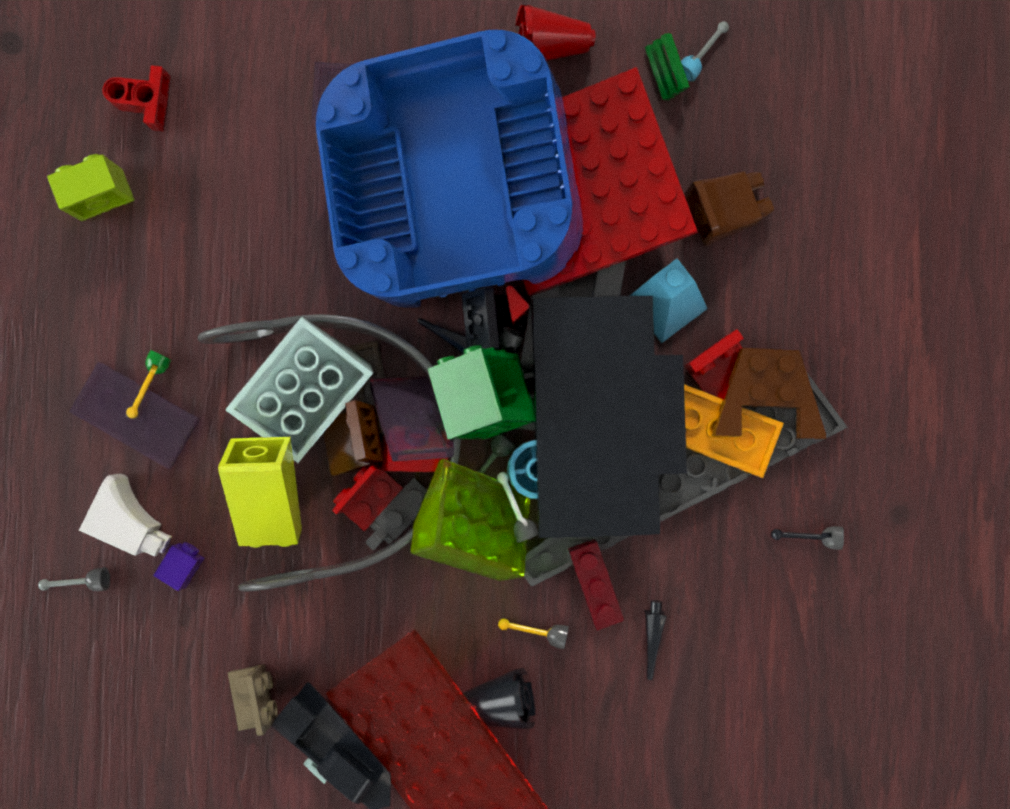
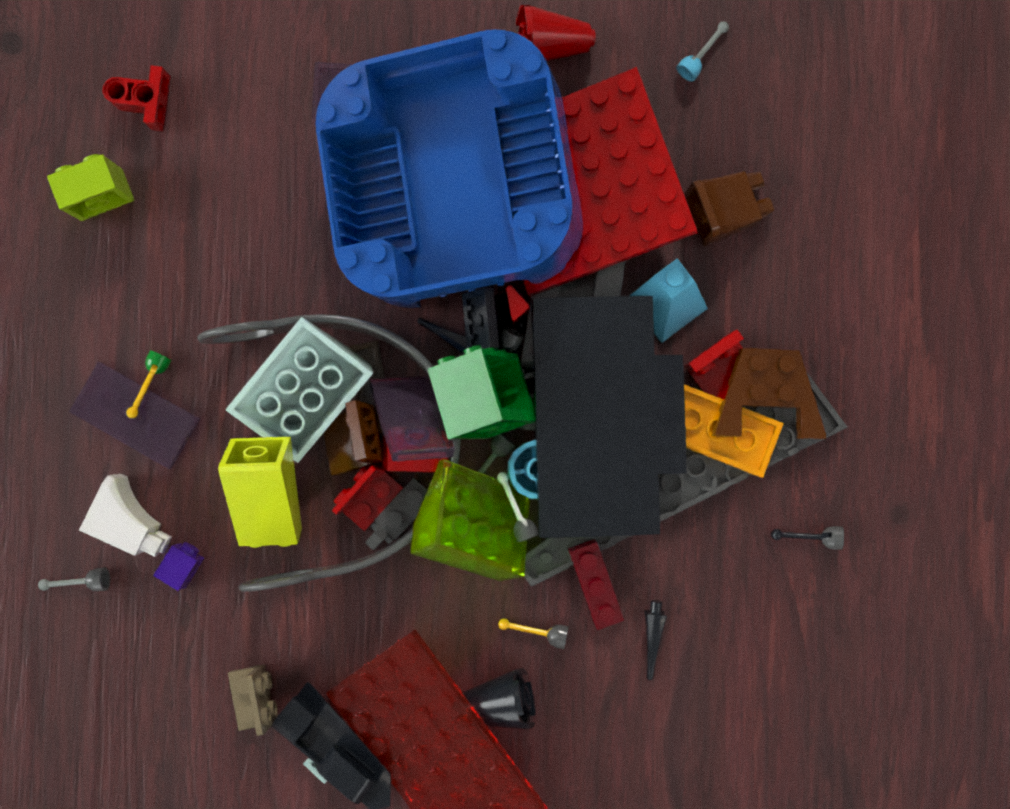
(663, 68): green tile -> none

